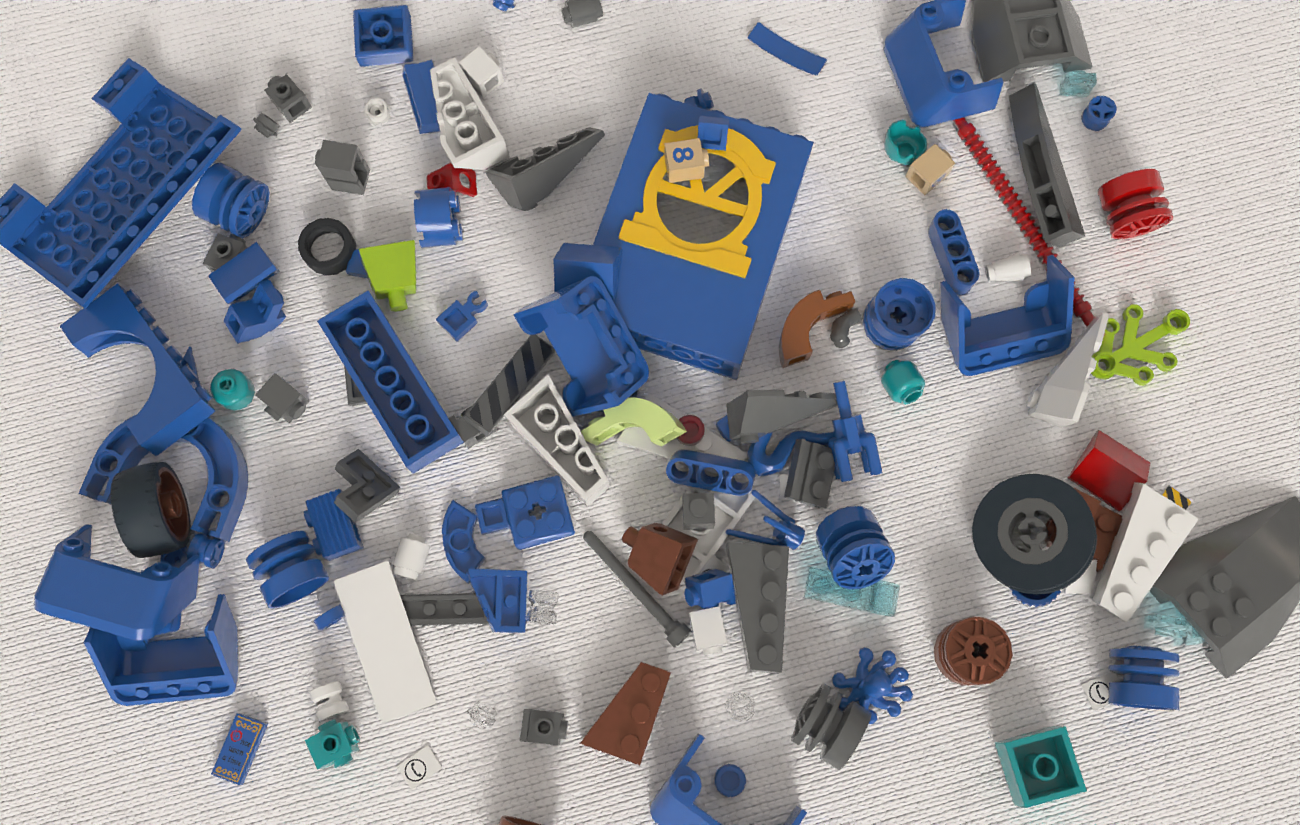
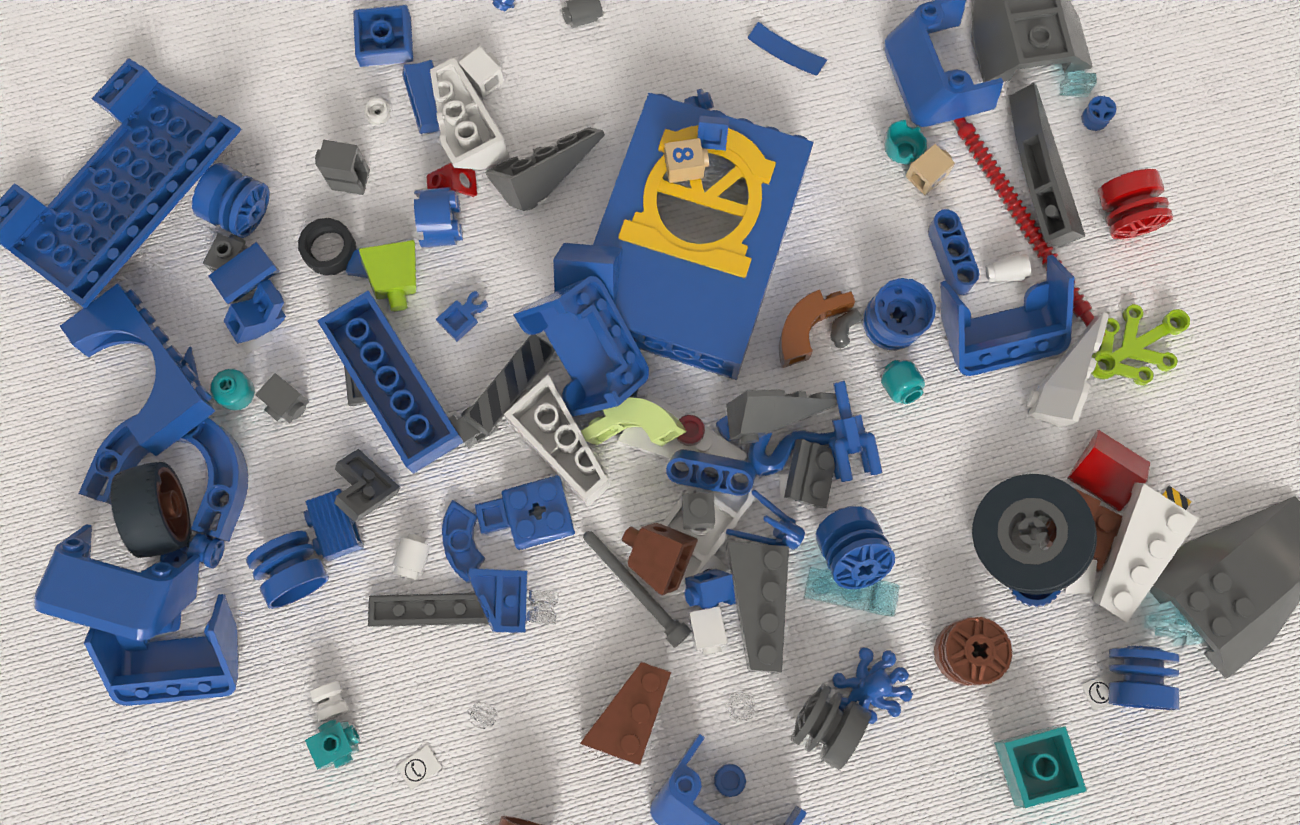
(239, 749): blue tile -> none
(266, 125): dark grey plate -> none
(287, 97): dark grey brick -> none
(329, 617): blue tile -> none
(385, 642): white sticker -> none
(530, 727): dark grey brick -> none

